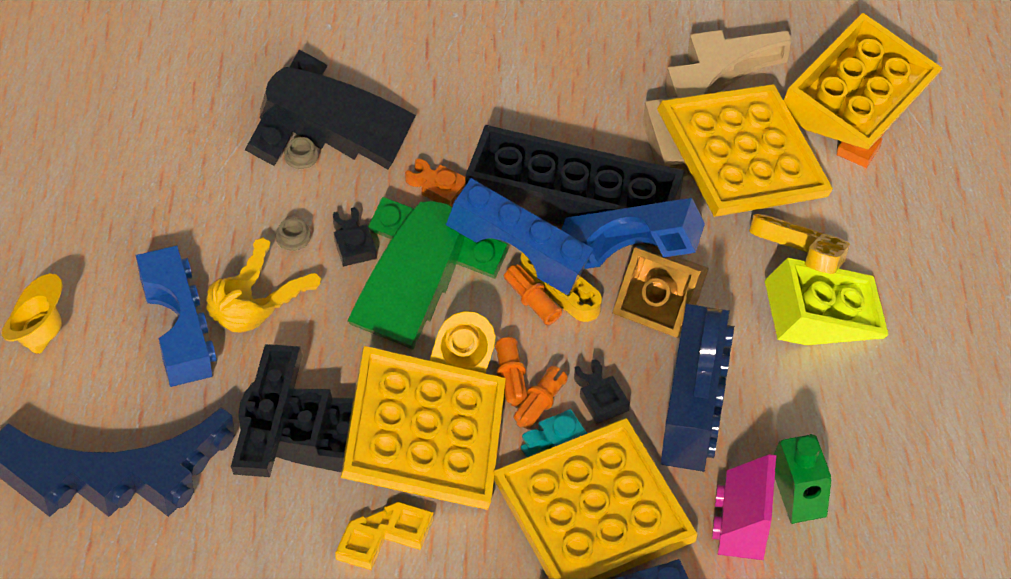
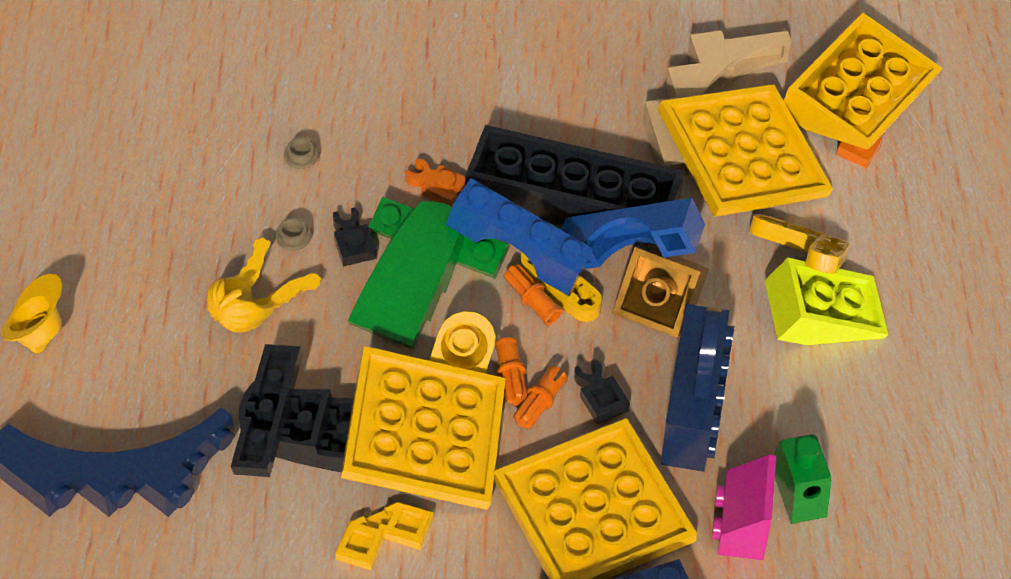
(183, 347): blue arch -> none
(328, 113): black slope -> none
(552, 432): teal plate -> none

